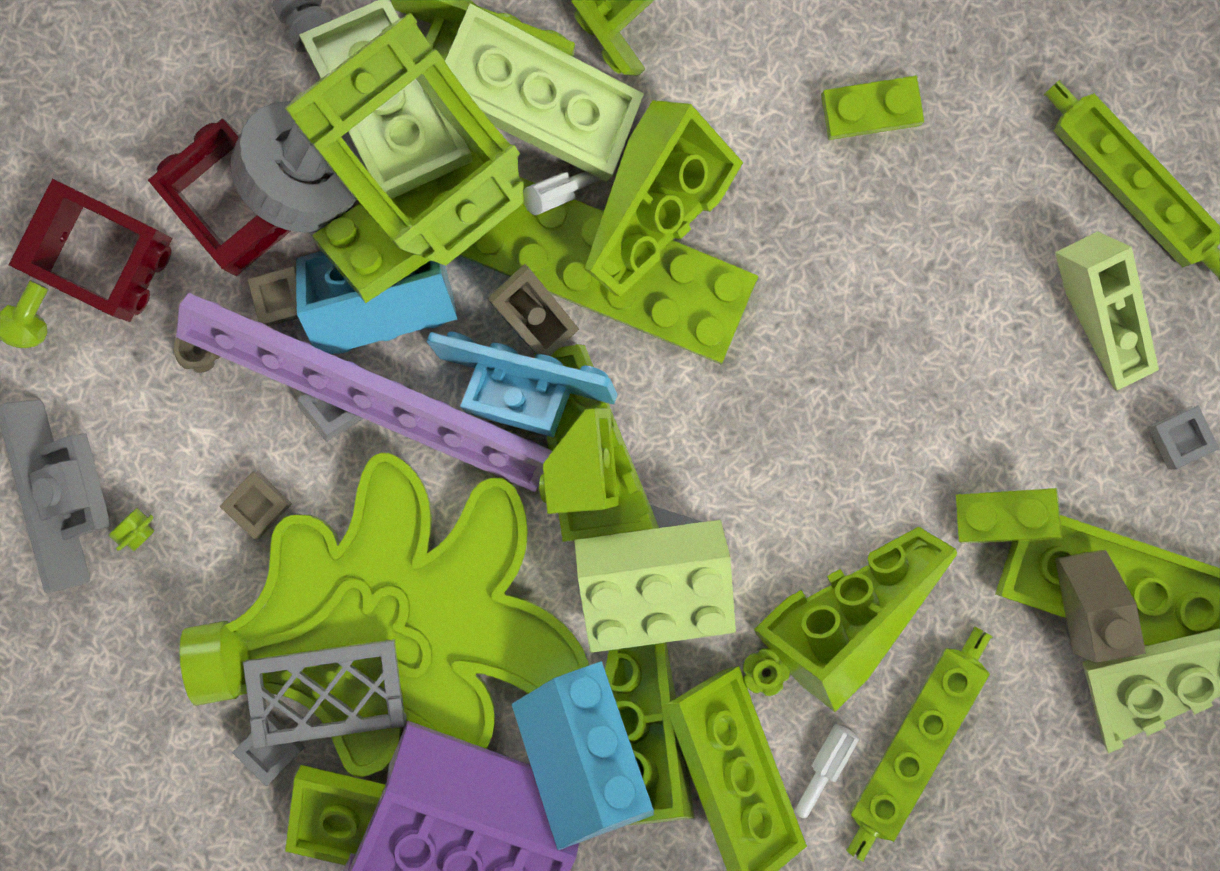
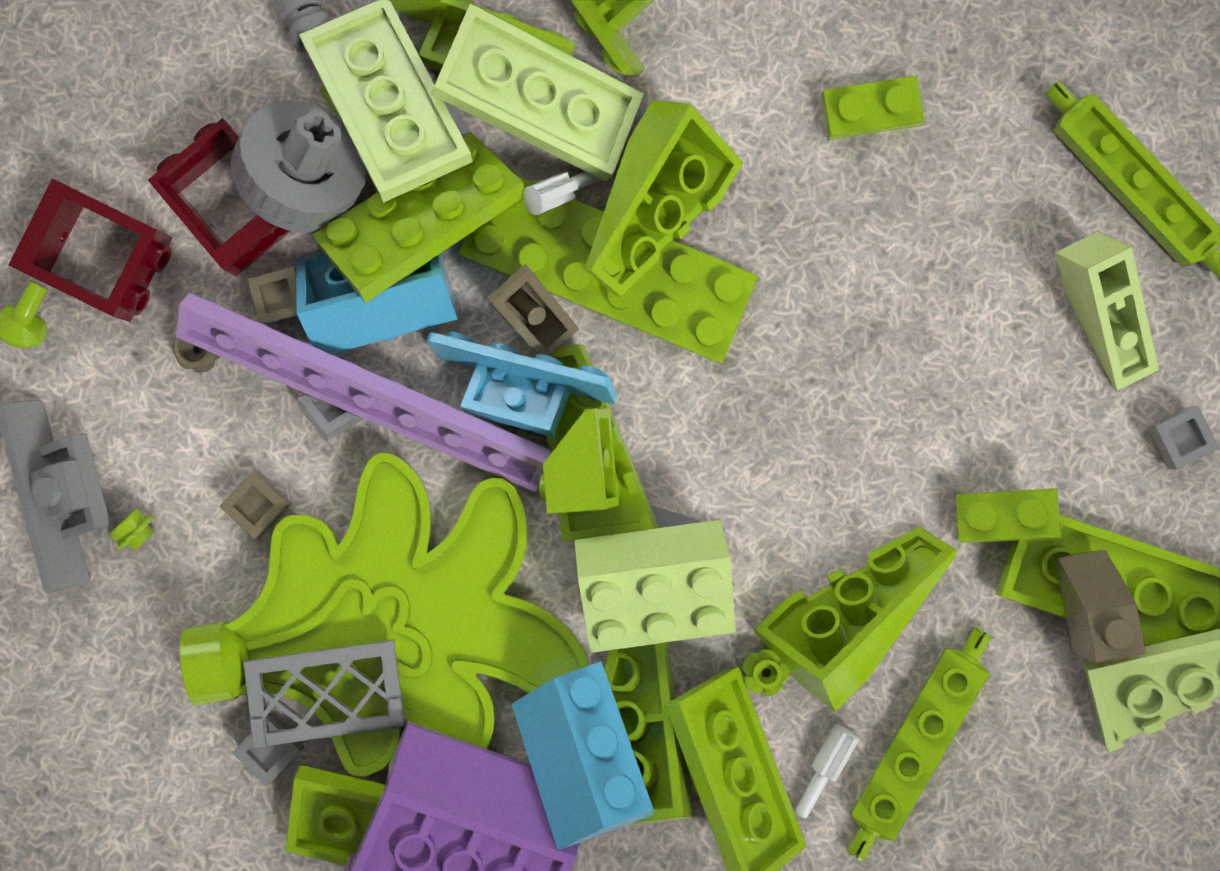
(368, 82): lime wedge -> none

